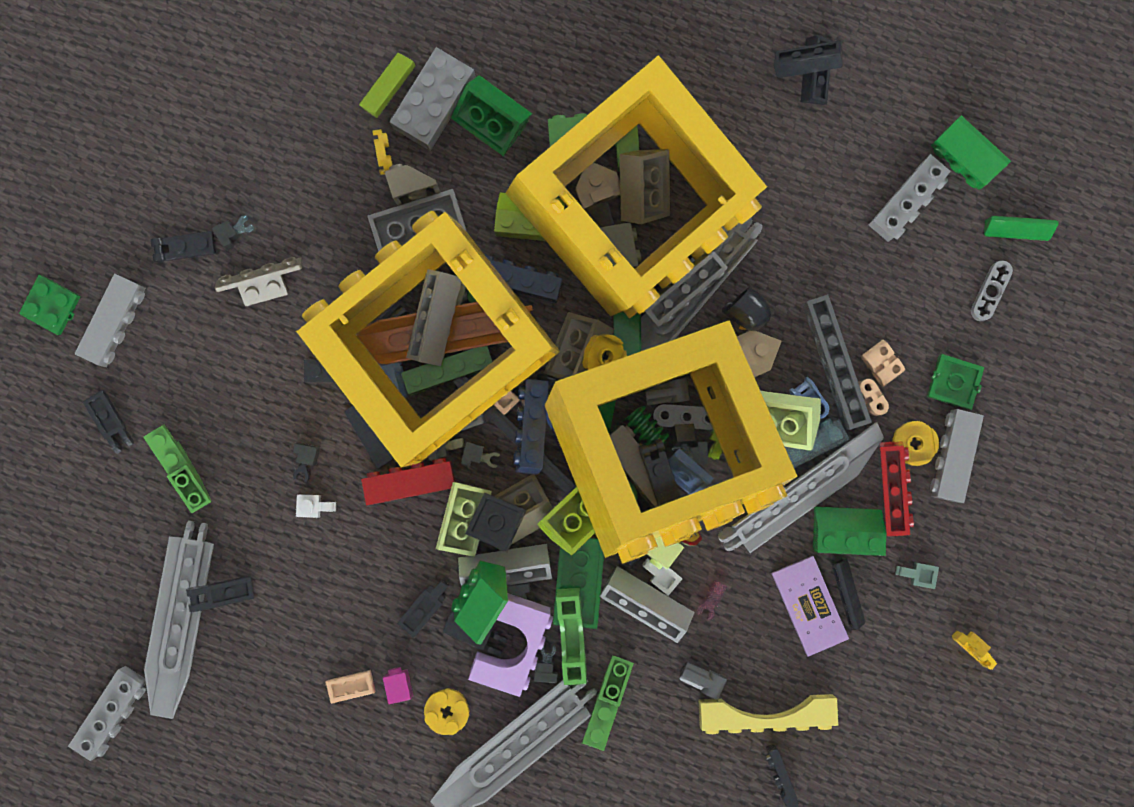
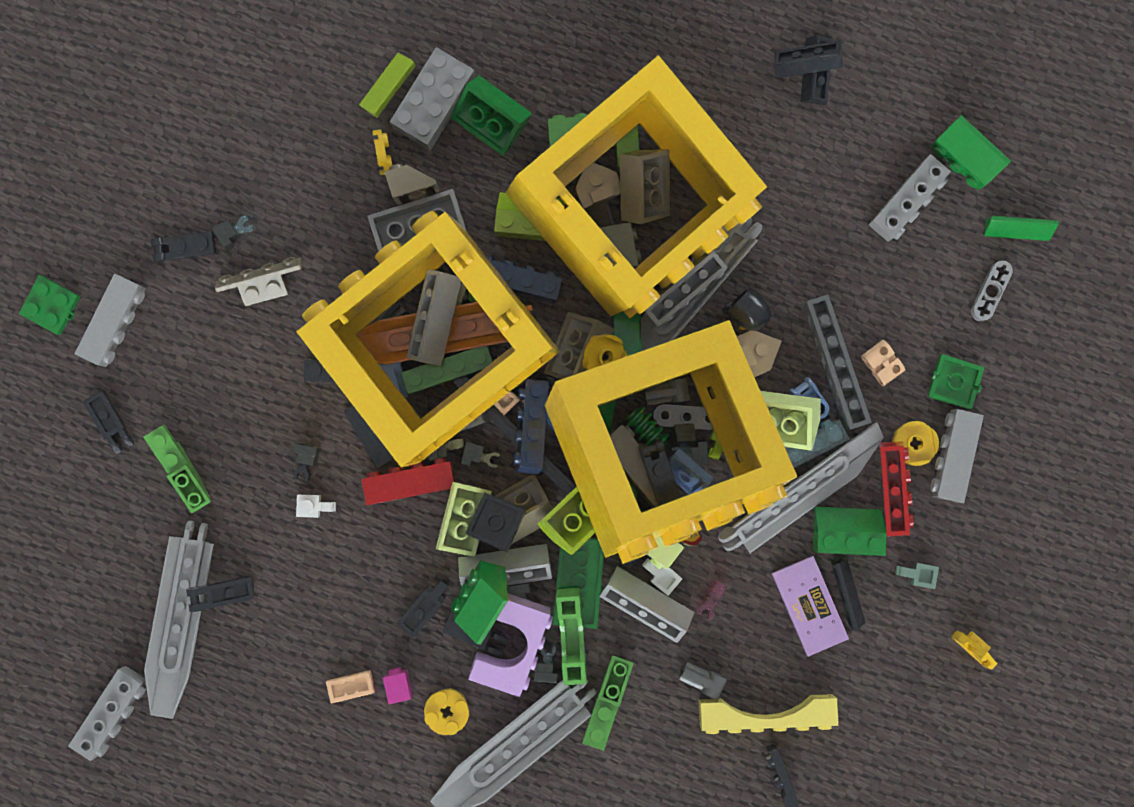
(873, 397): light nougat piece -> none

